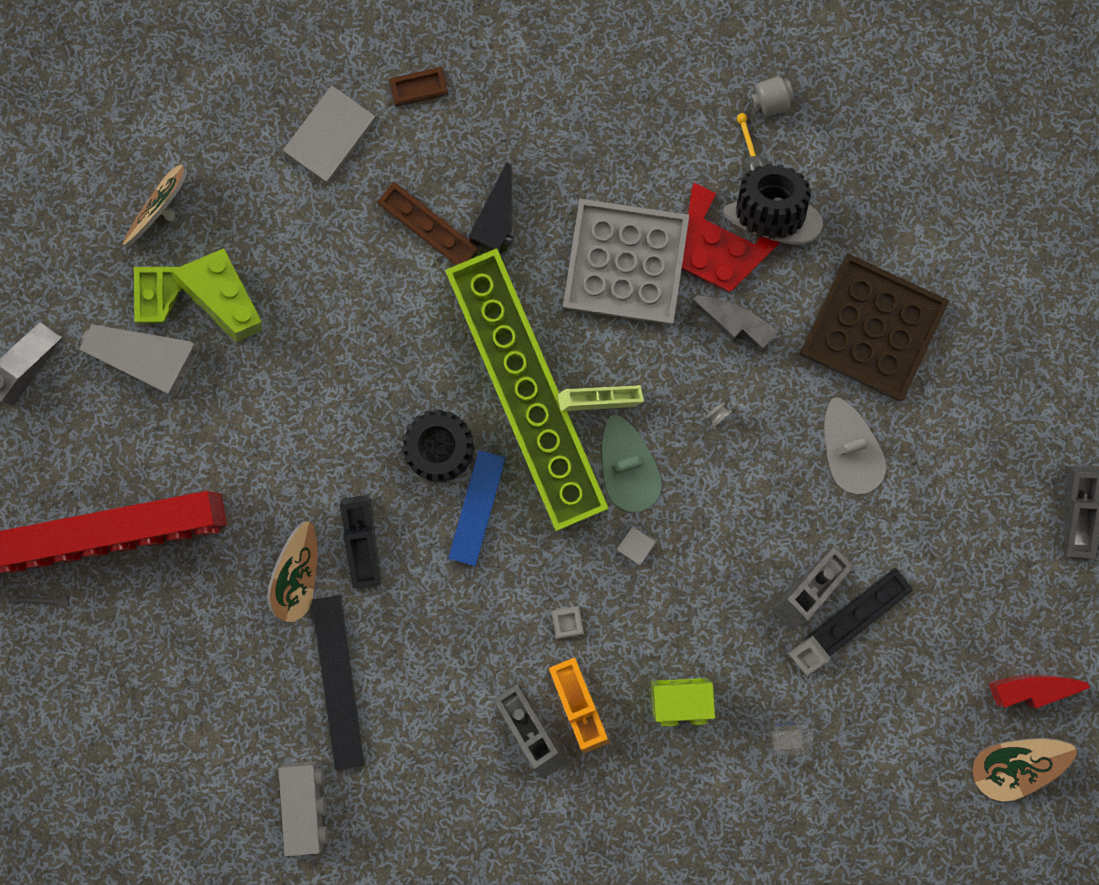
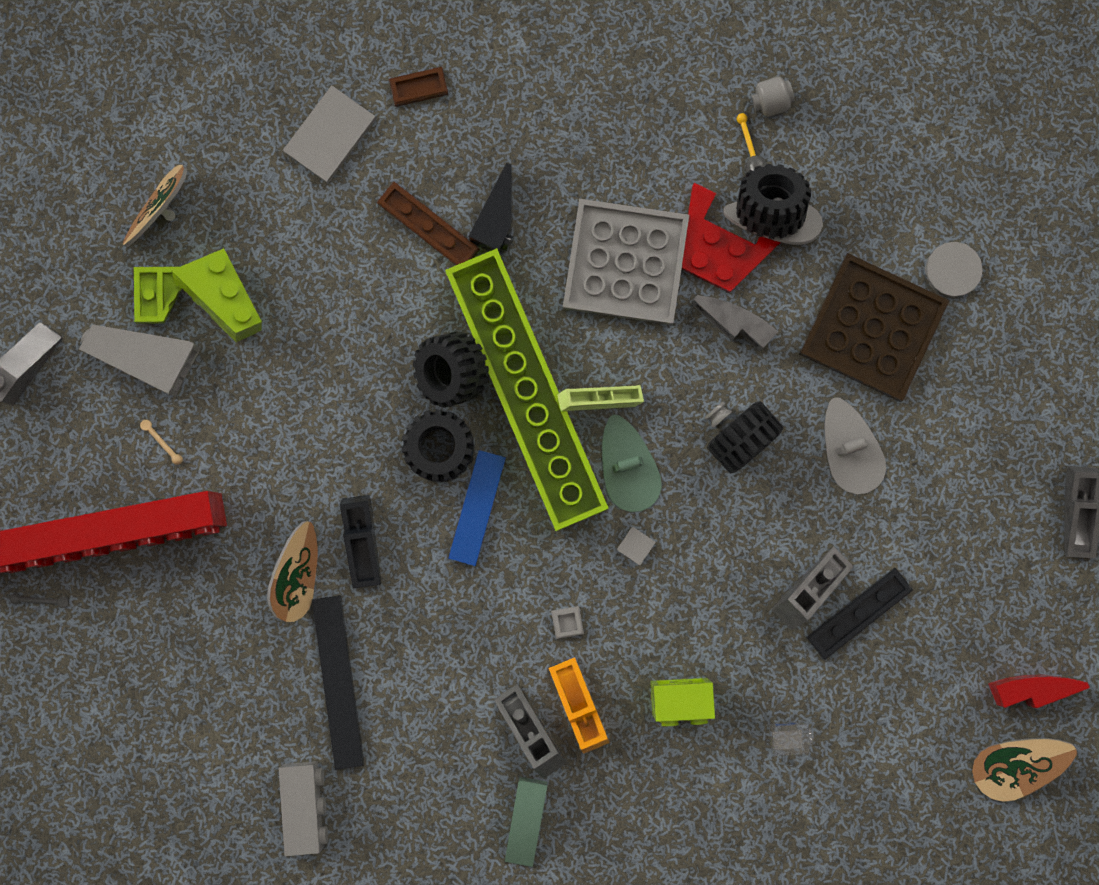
(146, 425): none -> tan hinge
(450, 369): none -> black tyre
(526, 821): none -> sand green slope
(745, 437): none -> black tyre
(809, 656): light grey tile -> none
(953, 269): none -> light grey tile

